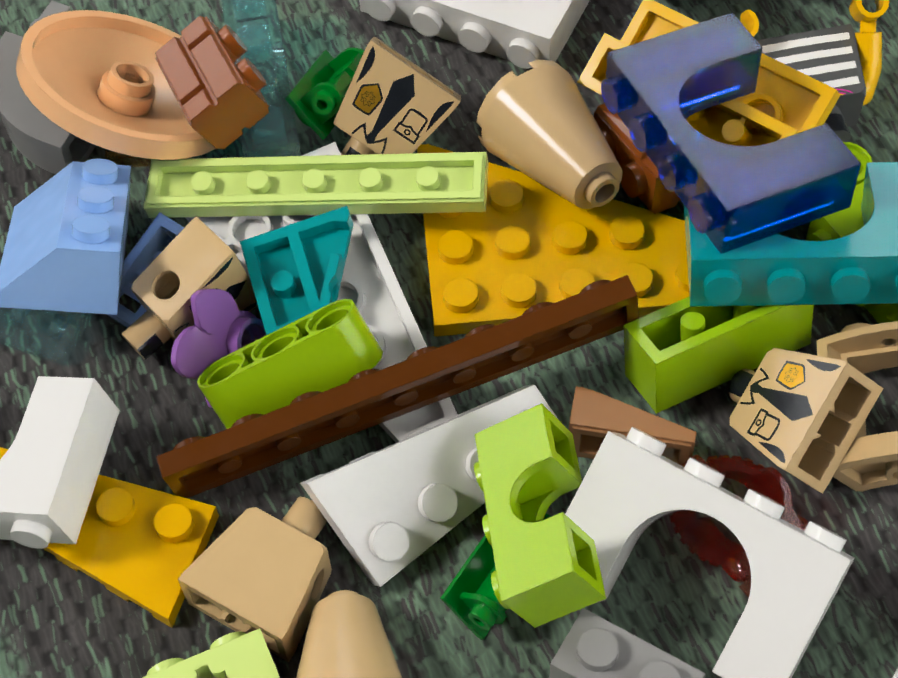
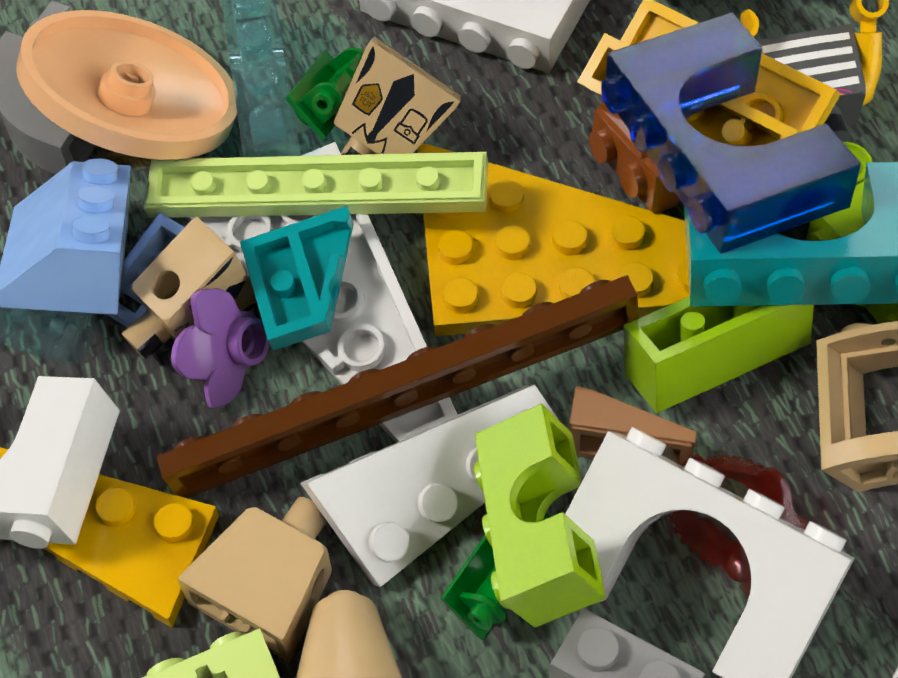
(213, 82): dark orange brick -> none
(294, 360): lime beam -> none
(550, 134): tan cone -> none
(802, 411): tan torso -> none

